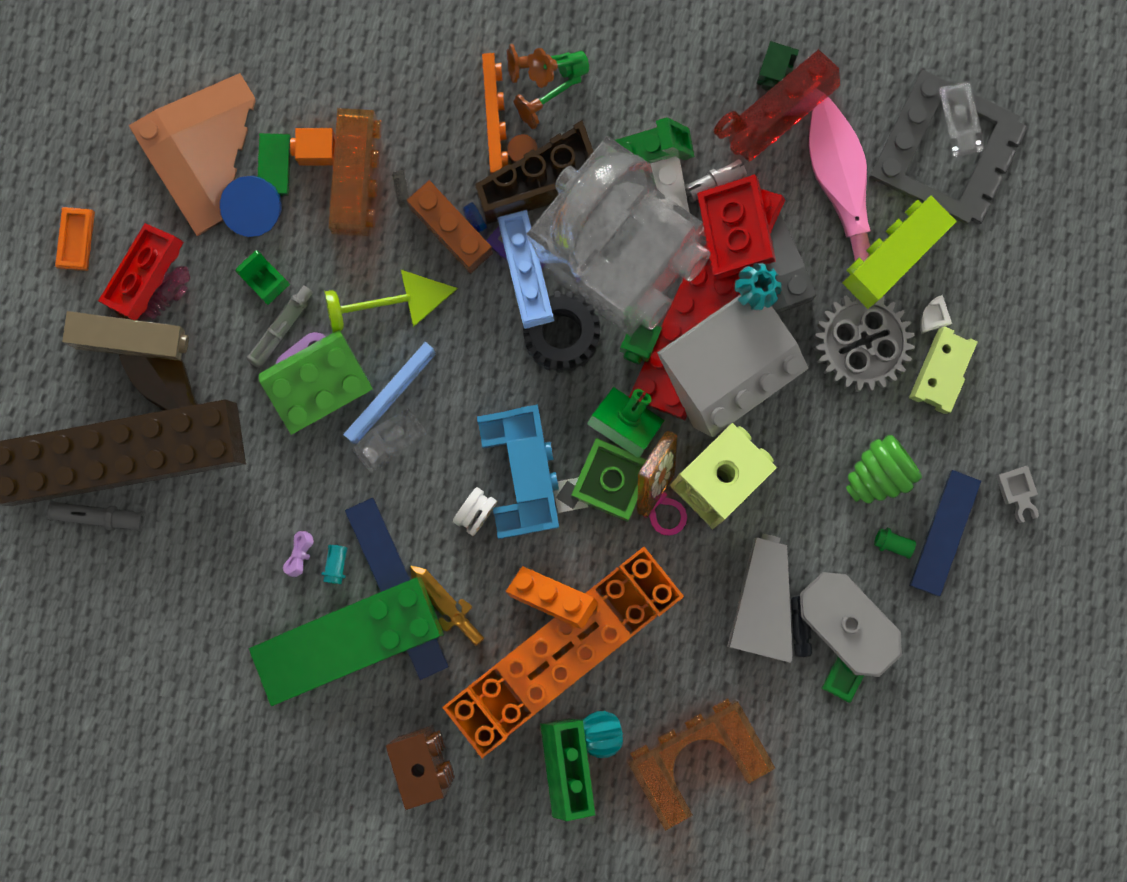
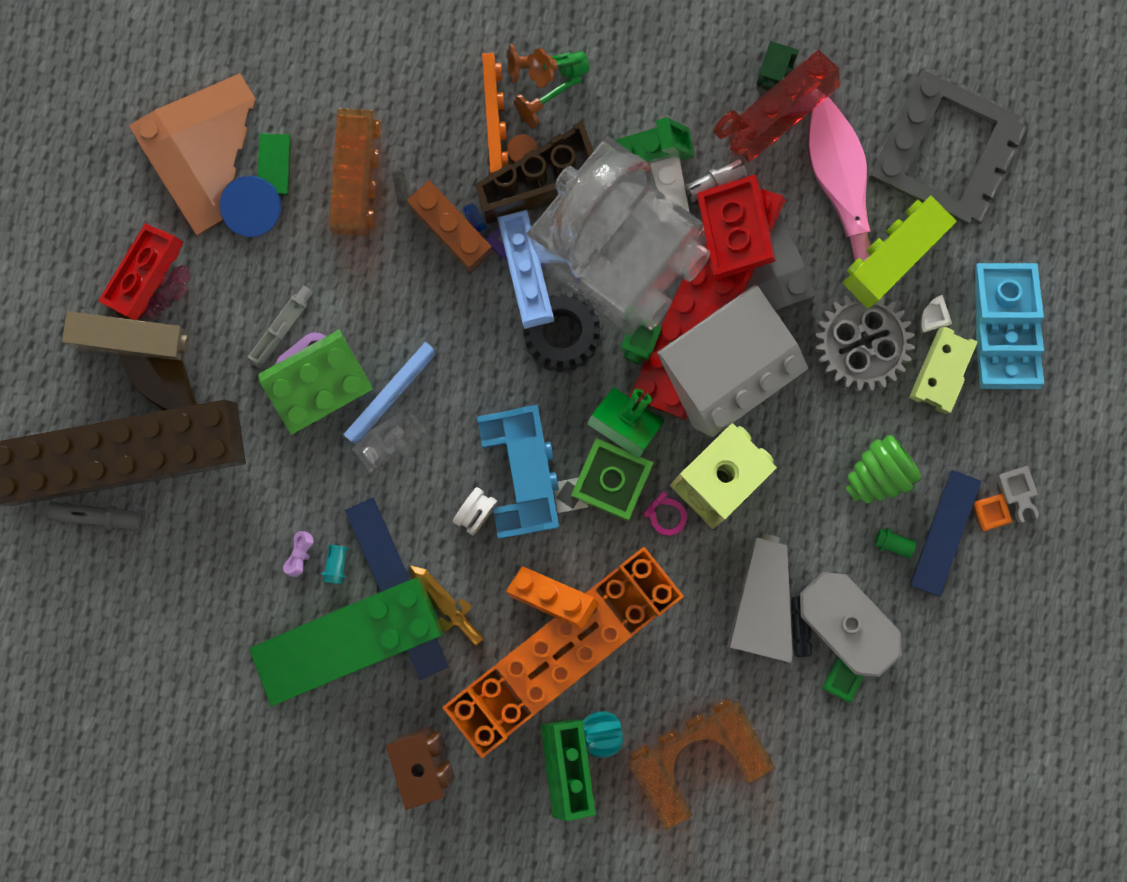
(74, 239): orange tile -> none
(262, 277): green bracket -> none
(313, 146): orange brick -> none
(421, 294): lime piece -> none
(656, 473): clear orange tile -> none
(758, 276): teal piece -> none
(961, 119): clear slope -> none
(992, 512): none -> orange tile
(1009, 325): none -> medium azure slope

